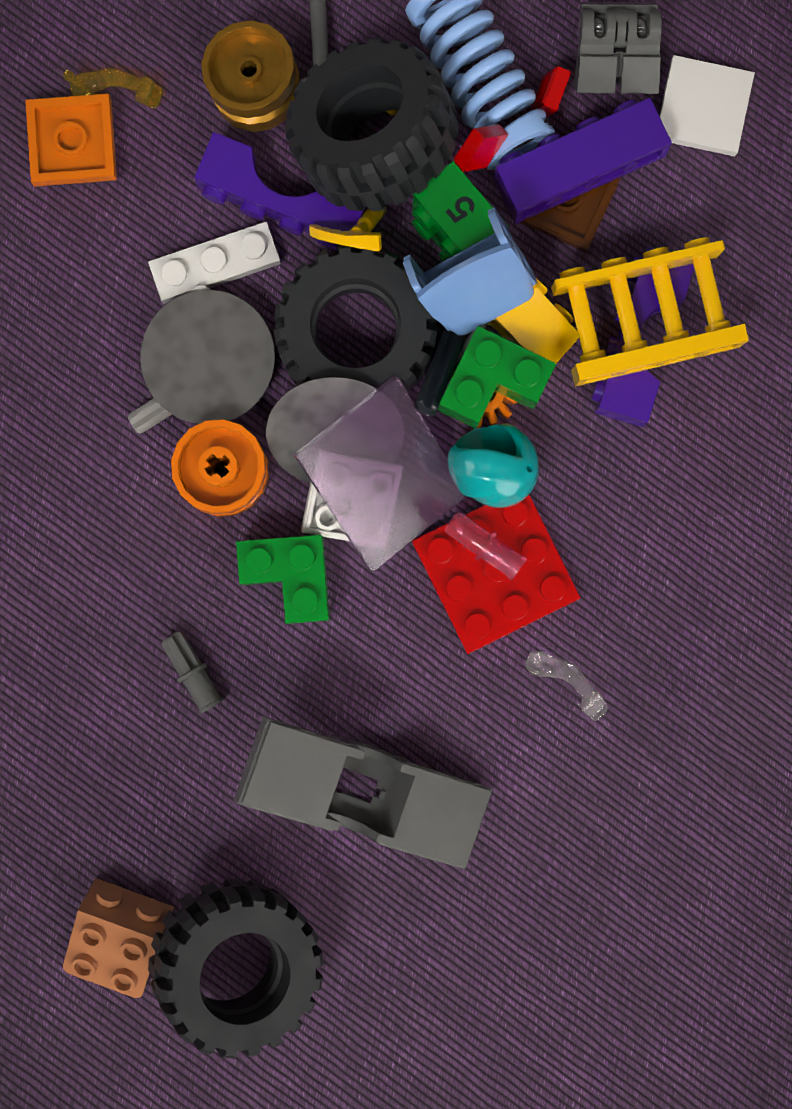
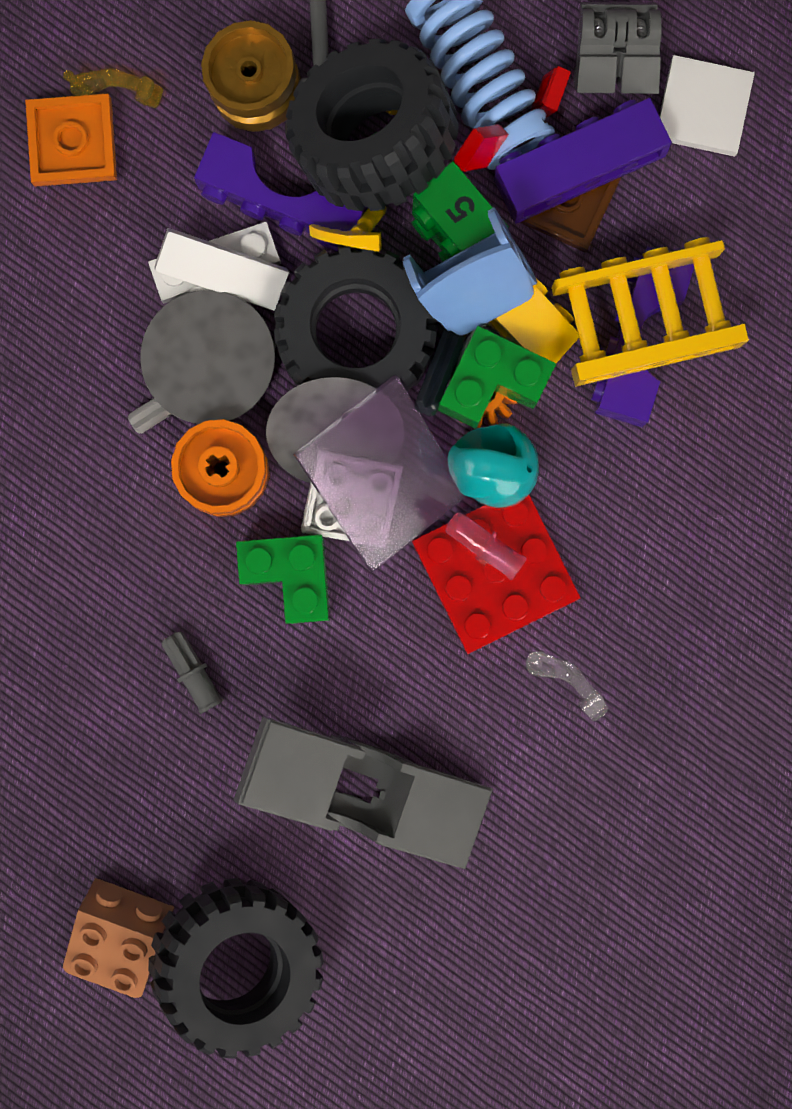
(220, 269): none -> white tile

